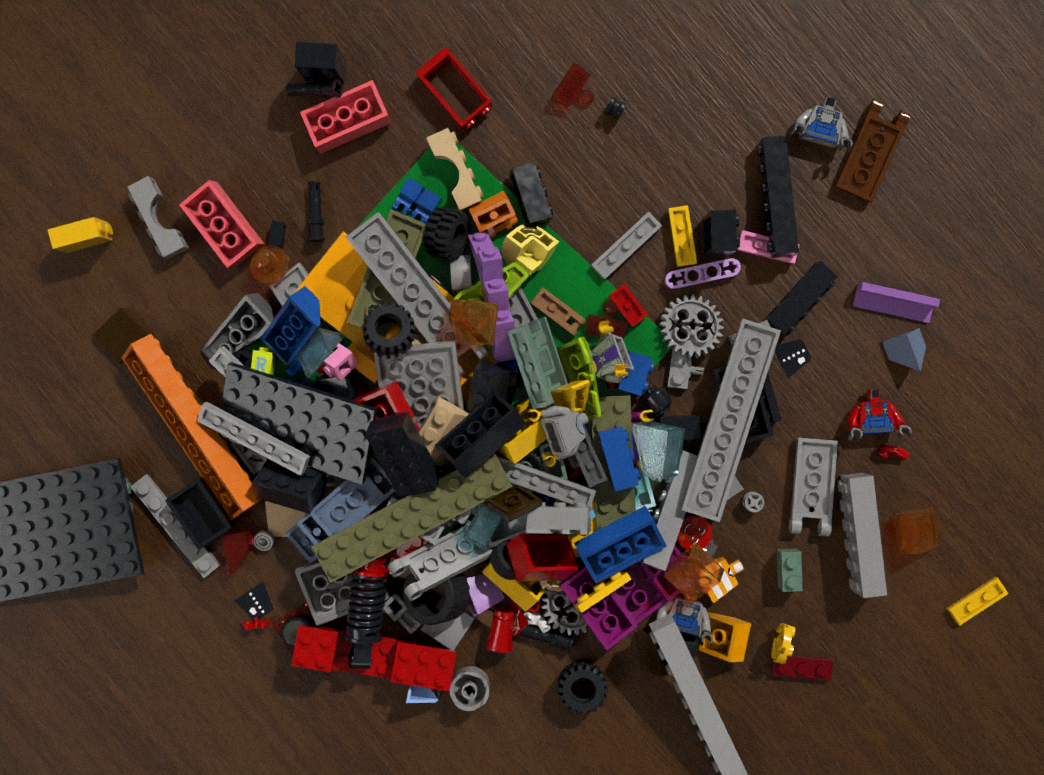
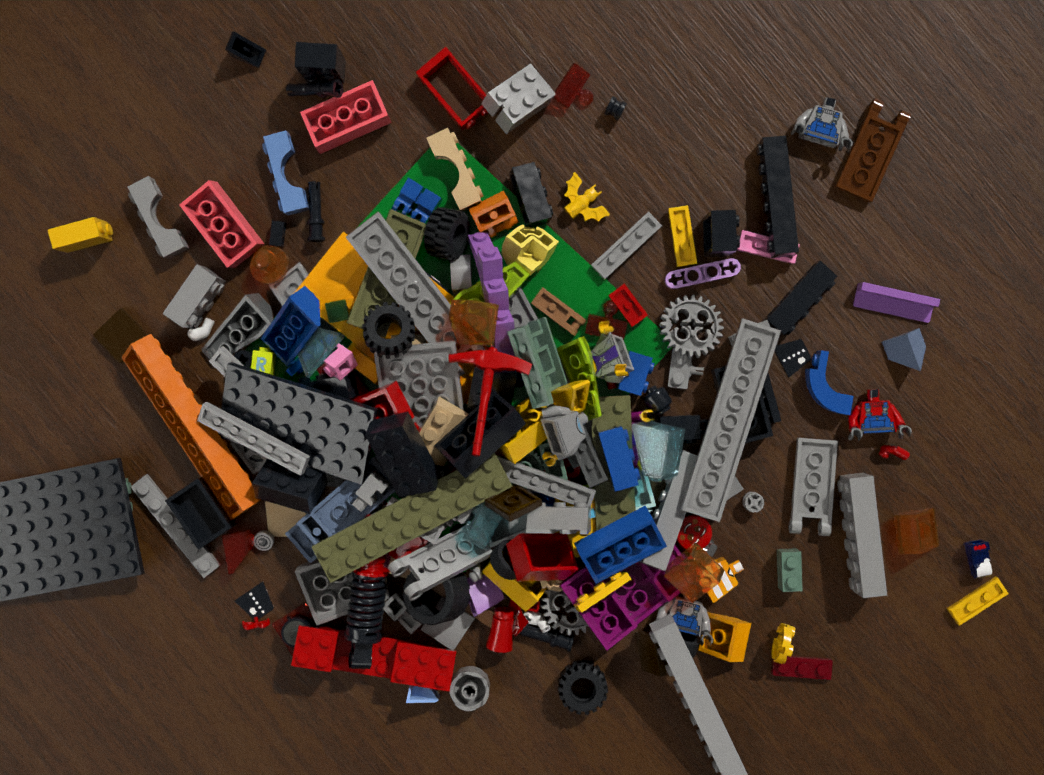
(195, 297): none -> light grey piece
(201, 332): none -> white arm
(245, 50): none -> black slope
(280, 149): none -> medium blue arch
(337, 310): none -> clear green plate
(367, 491): none -> light grey hips
(476, 574): none -> light grey arm
(490, 362): none -> red piece
(519, 97): none -> light grey piece
(580, 203): none -> yellow animal
(820, 389): none -> blue arch
(978, 558): none -> clear blue leg

